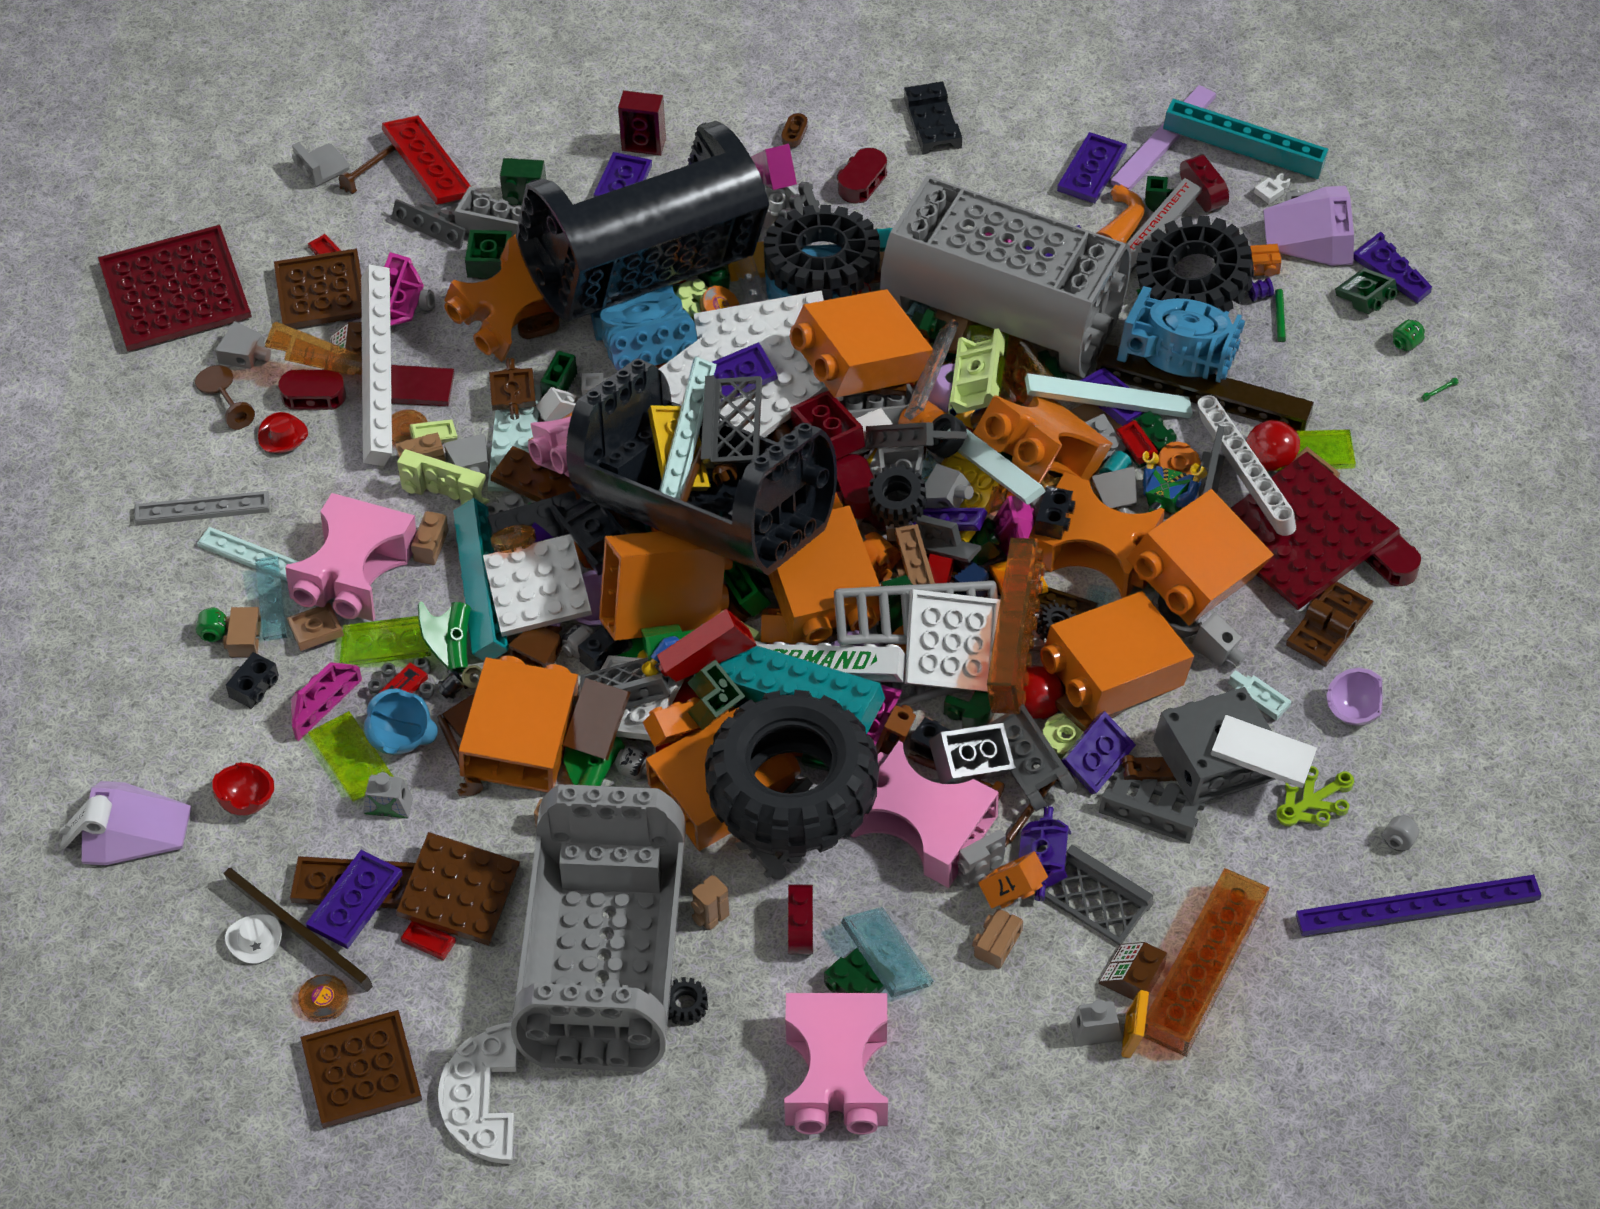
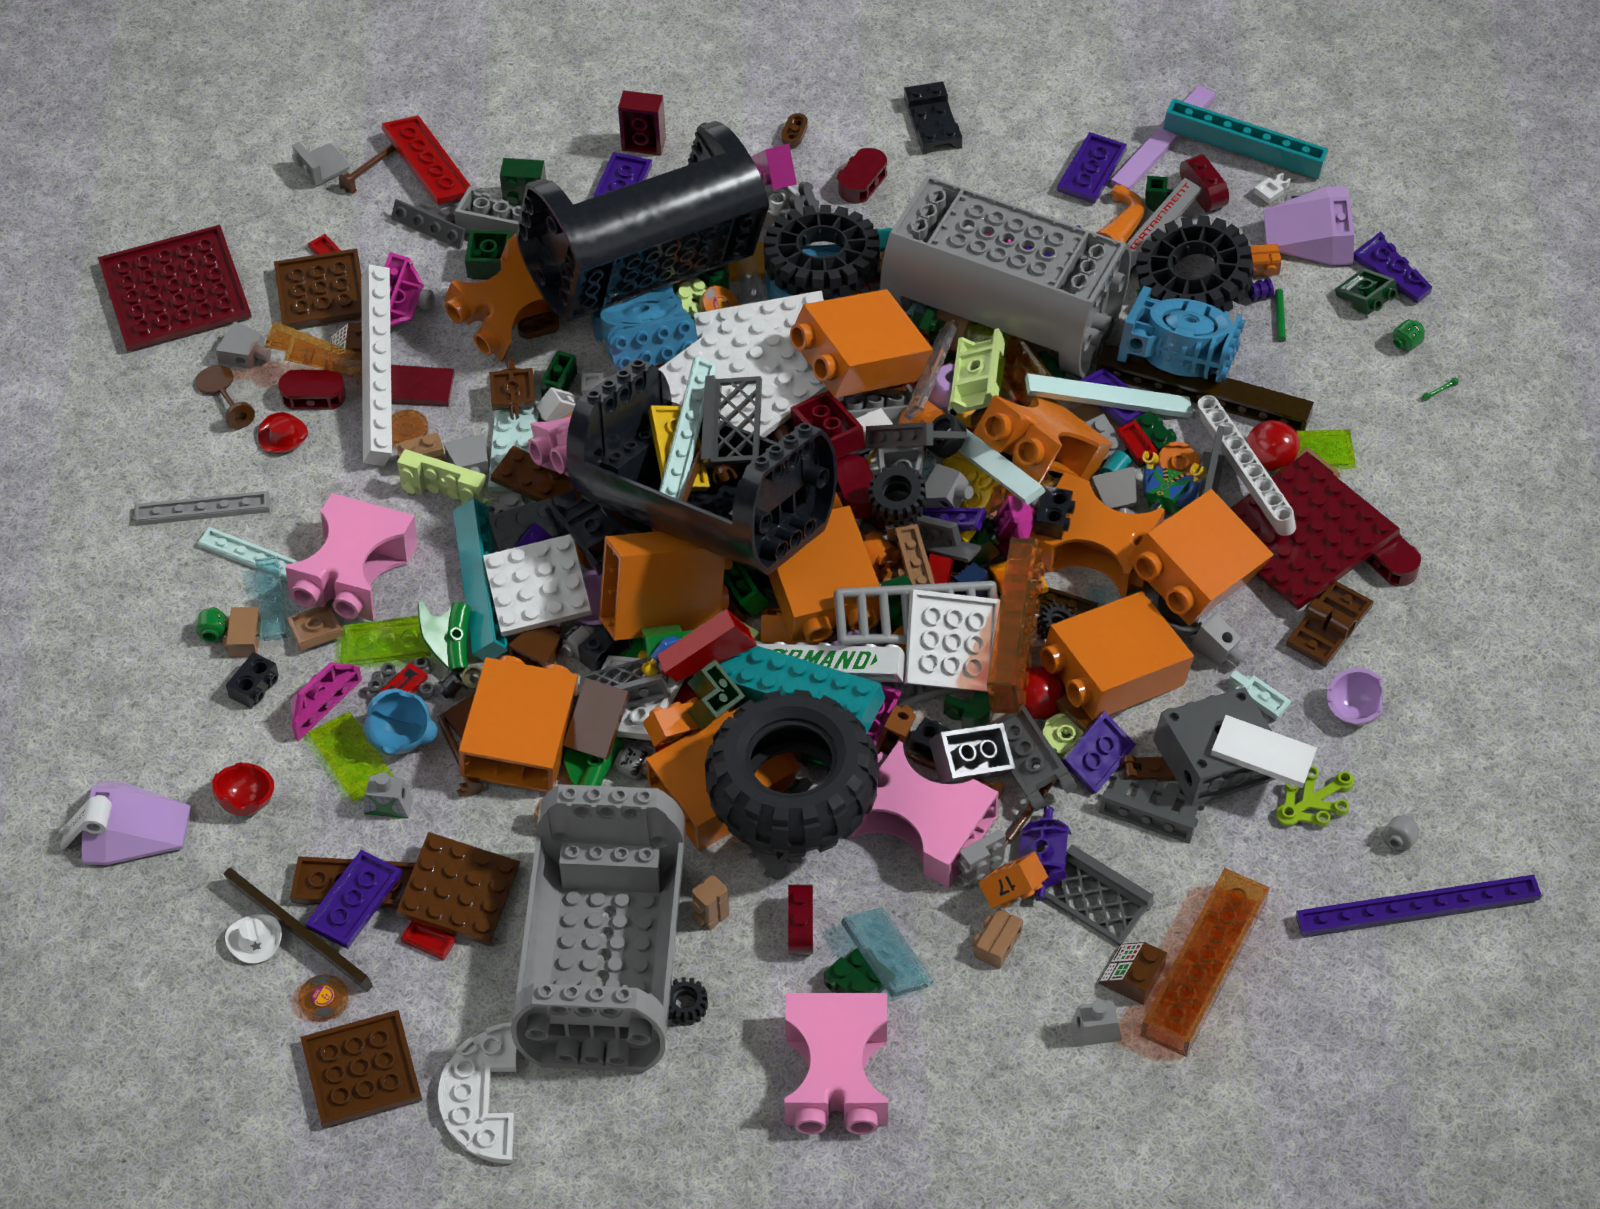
(430, 538): medium nougat brick -> none
(444, 428): yellowish green tile -> none
(510, 538): clear orange tile -> none
(745, 363): dark purple plate -> none
(1134, 1024): light orange tile -> none

